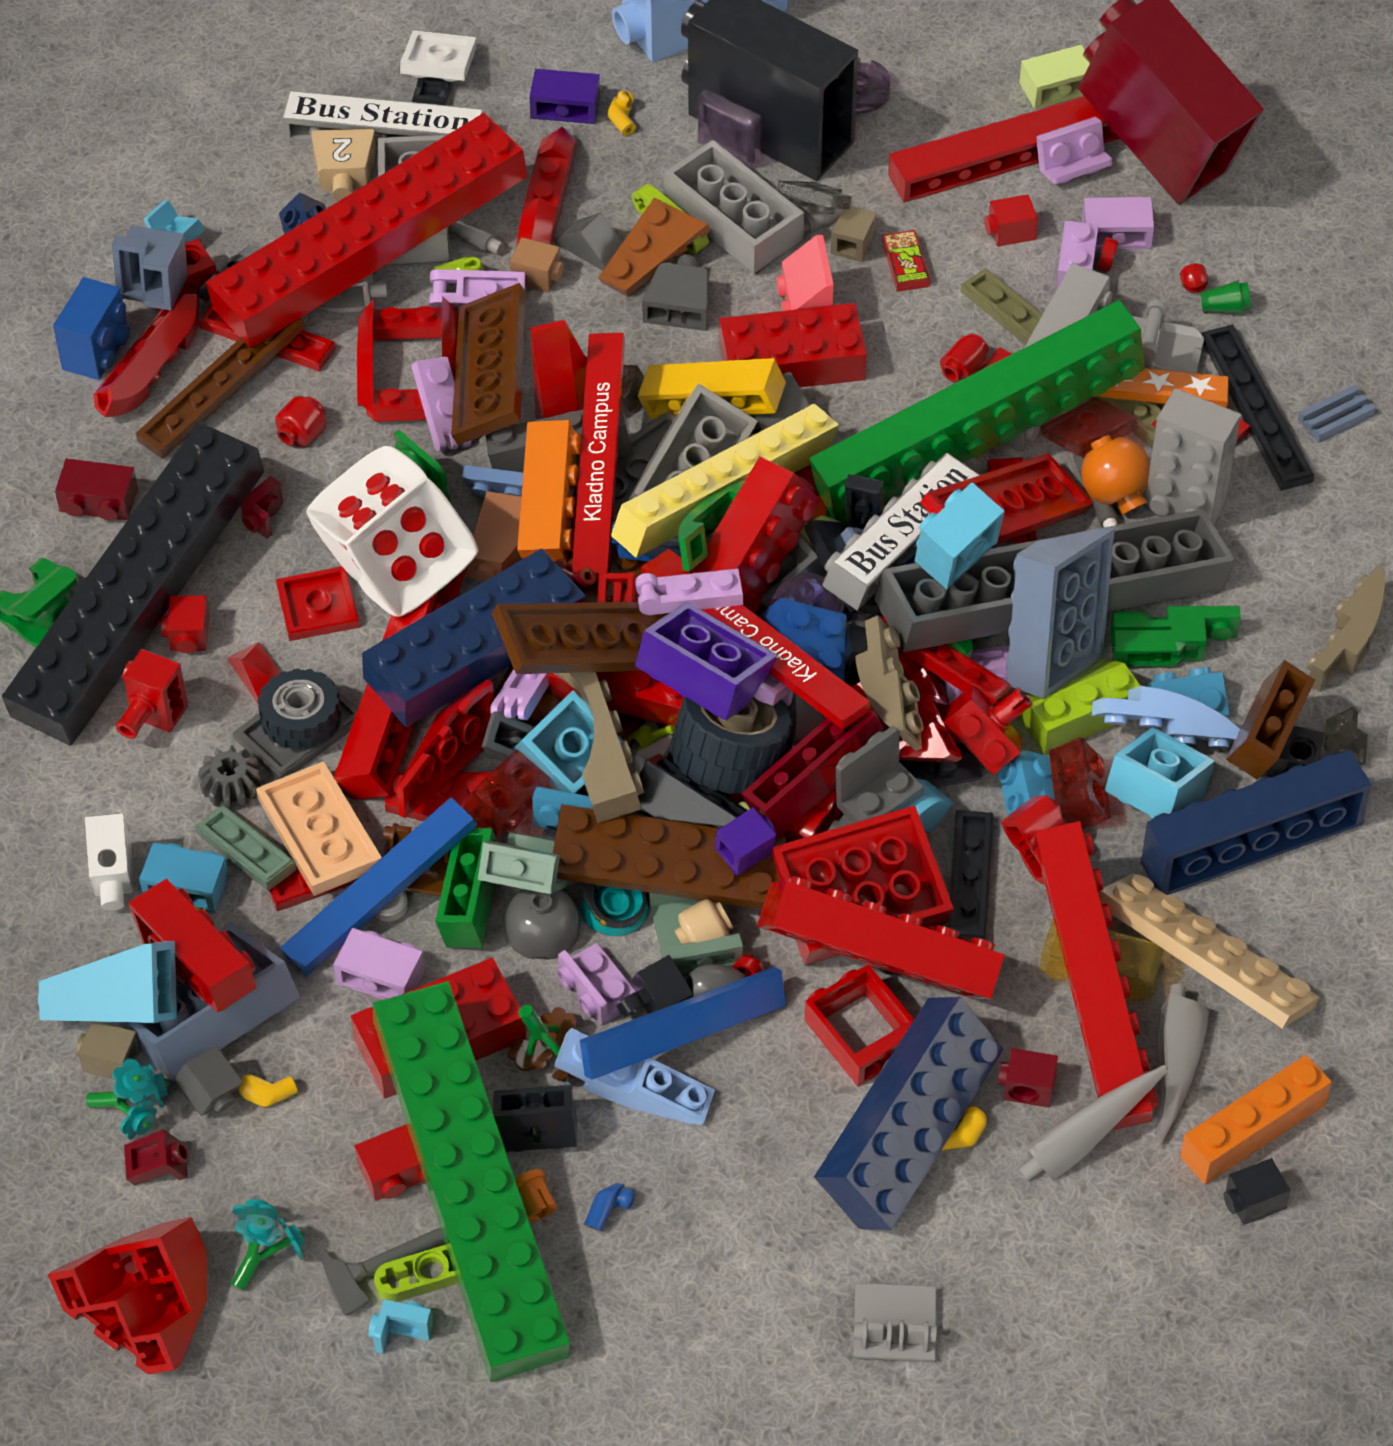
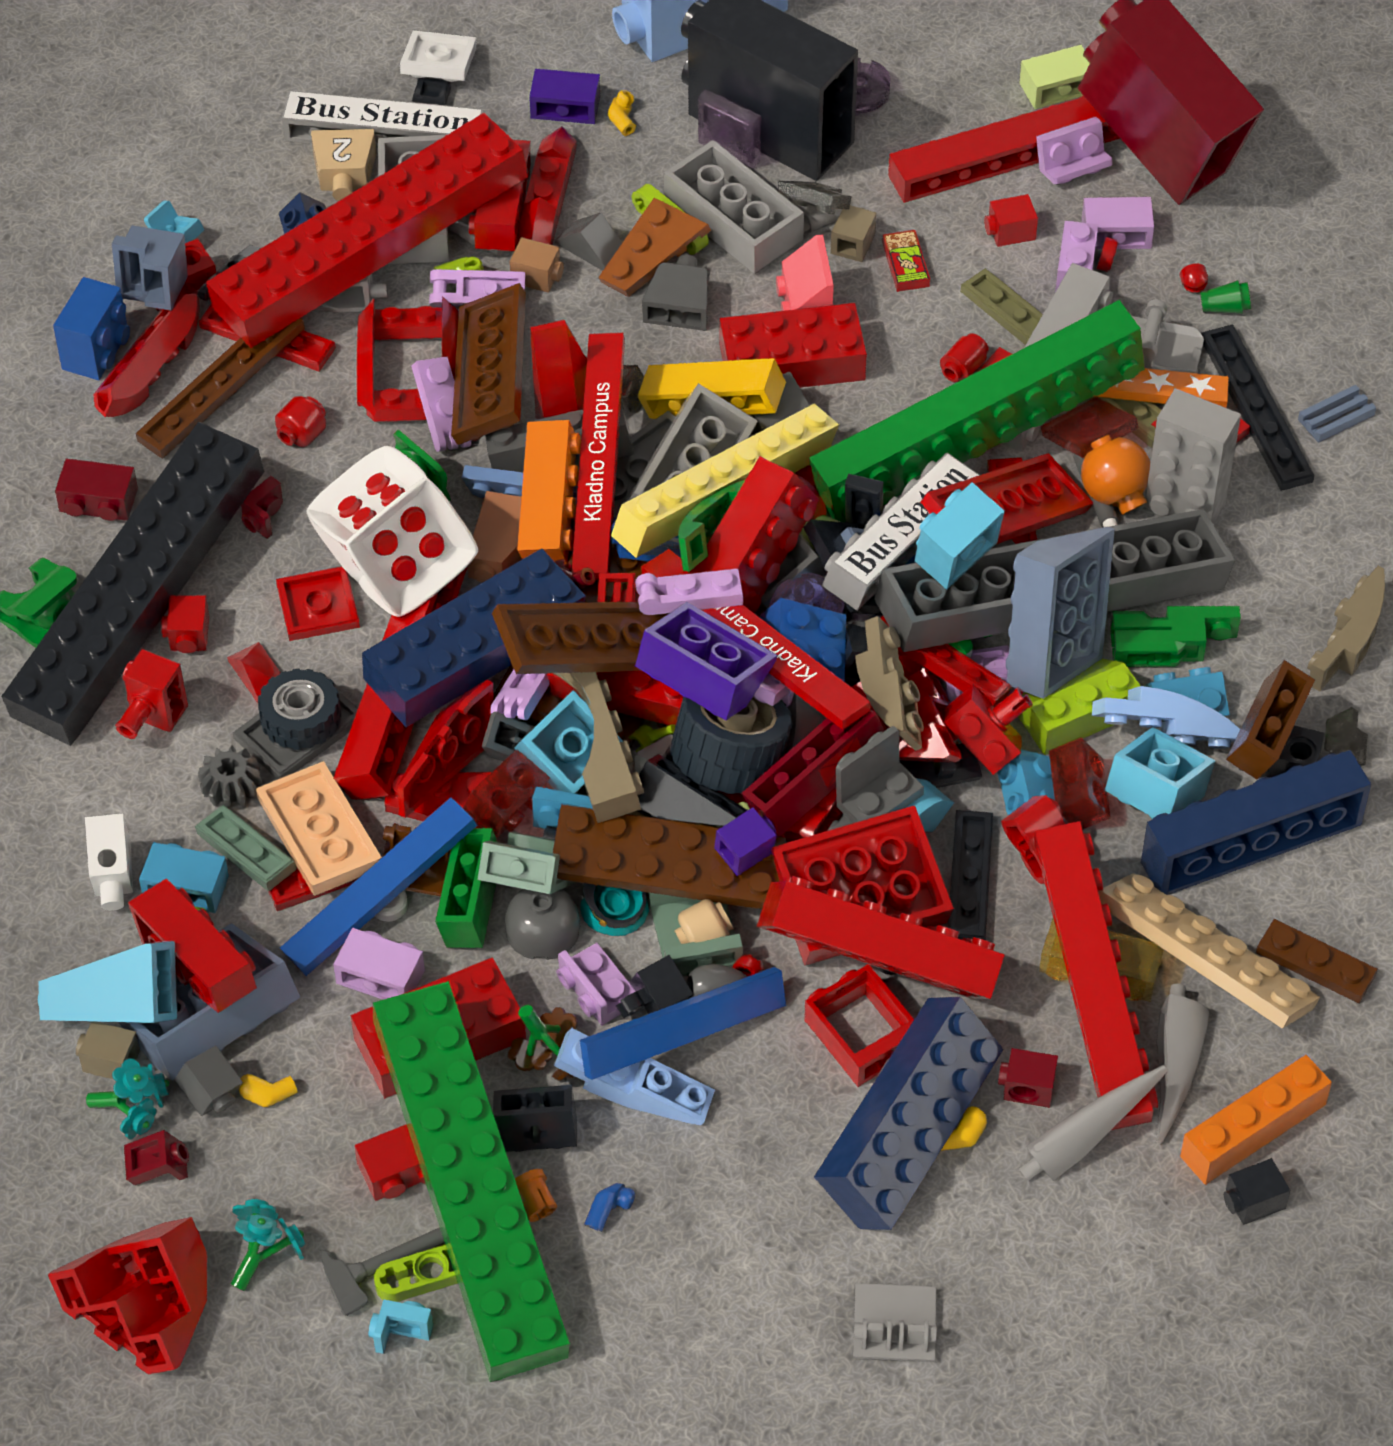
(499, 219): none -> red brick
(1316, 961): none -> reddish brown plate

